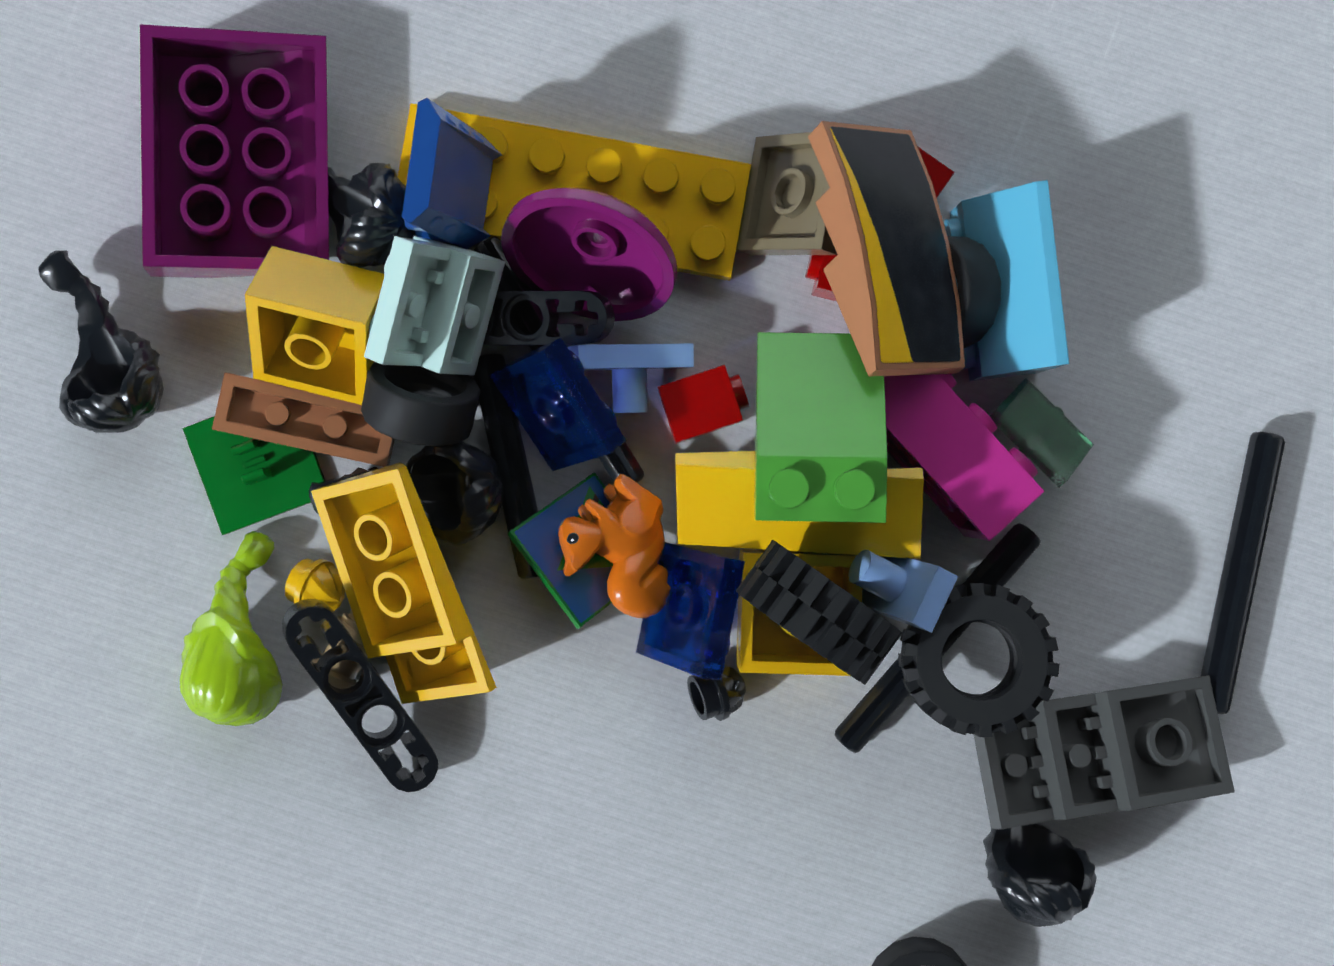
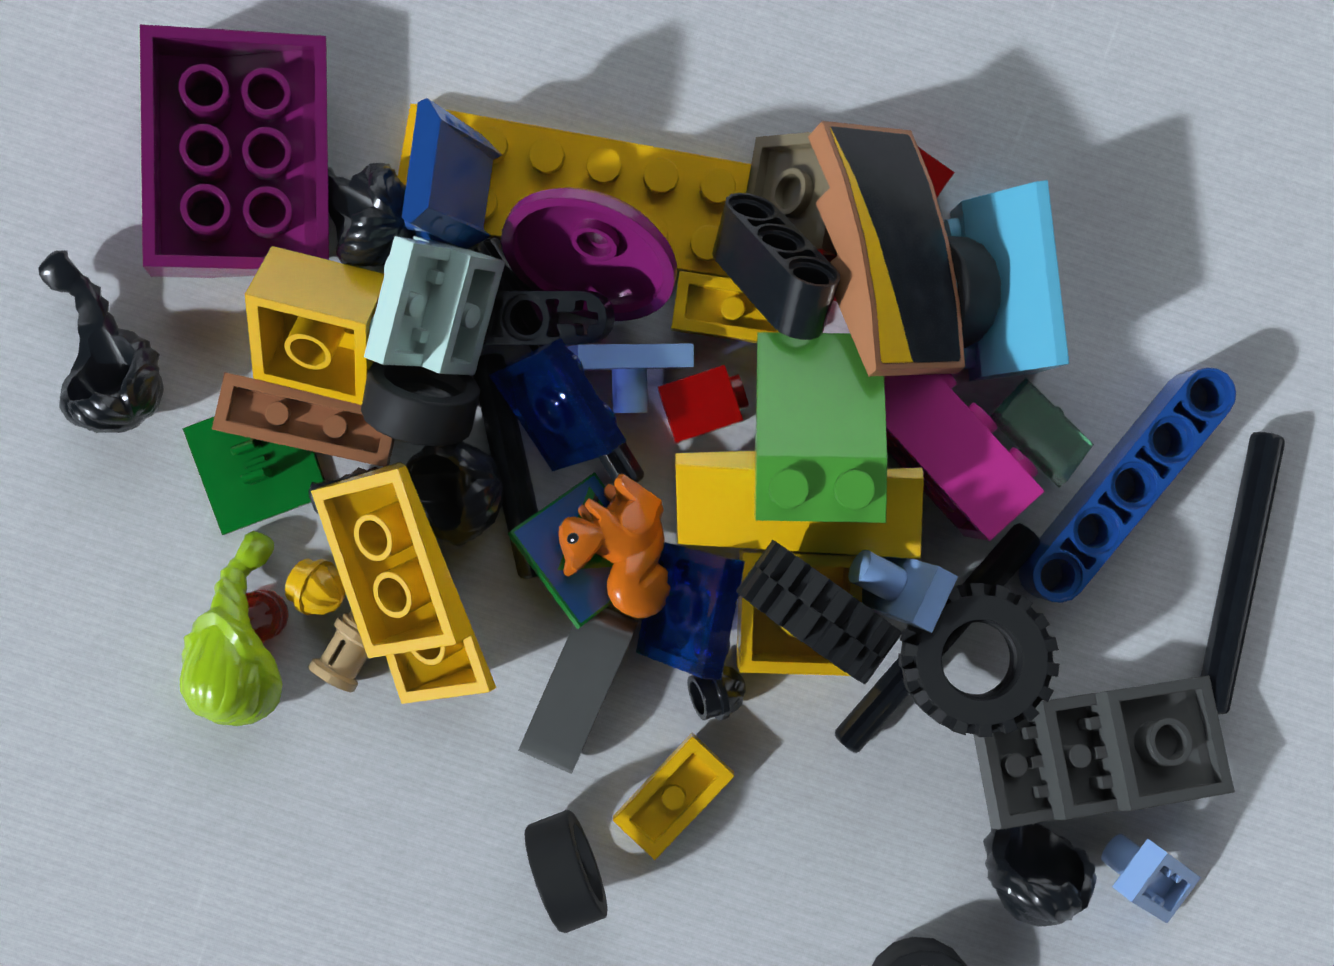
(277, 608): none -> clear red bush
(356, 700): black beam -> none
(565, 871): none -> black tyre
(578, 689): none -> dark grey beam
(673, 796): none -> yellow plate
(716, 309): none -> yellow plate
(775, 266): none -> black beam
(1149, 876): none -> light blue tile
(1151, 476): none -> blue beam

